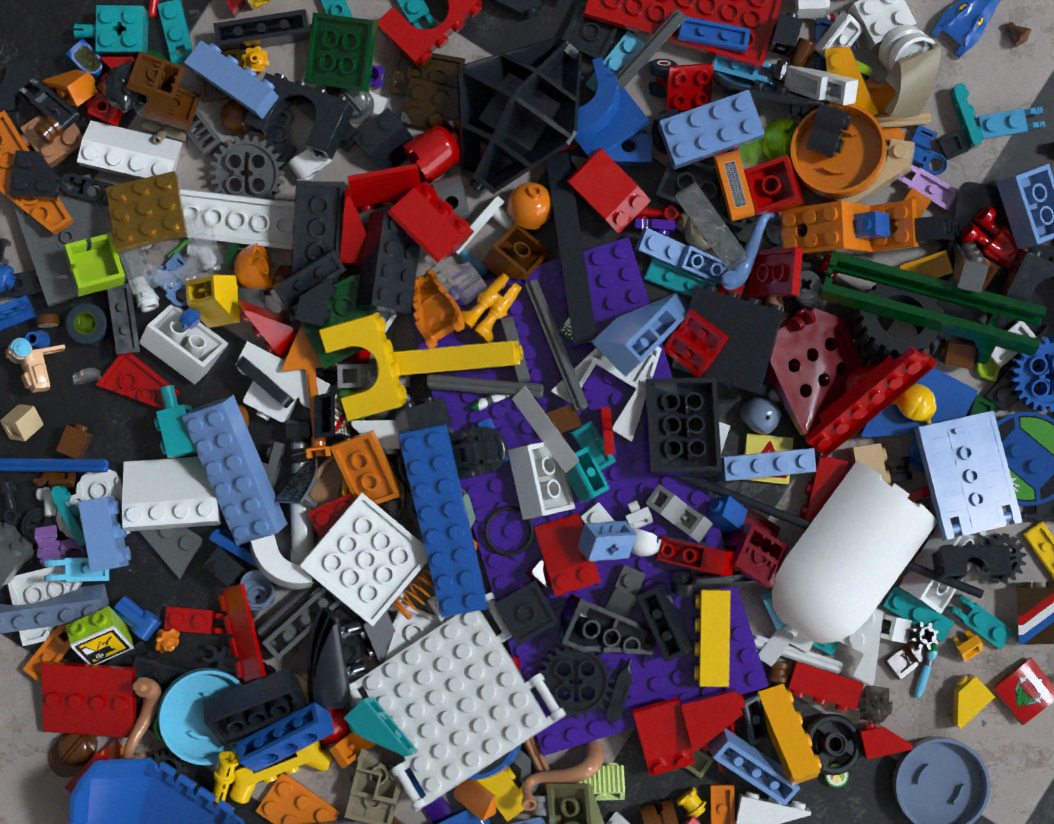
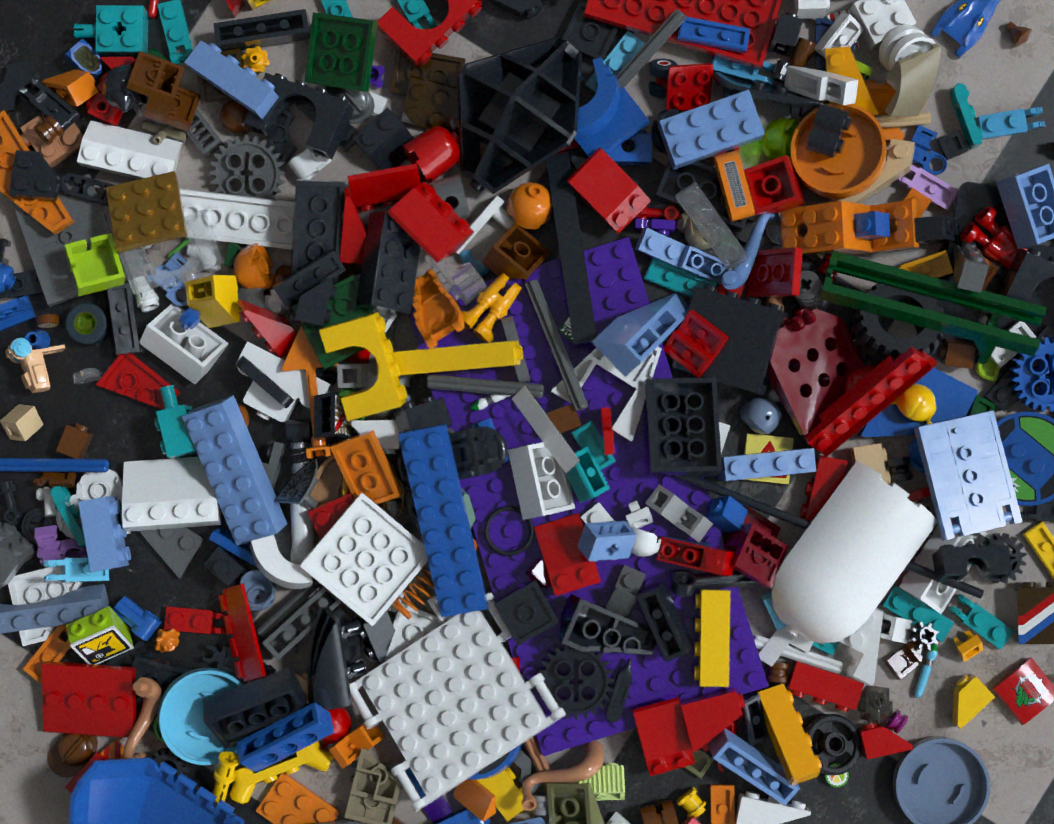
(374, 724): teal slope -> none
(897, 721): none -> magenta bush

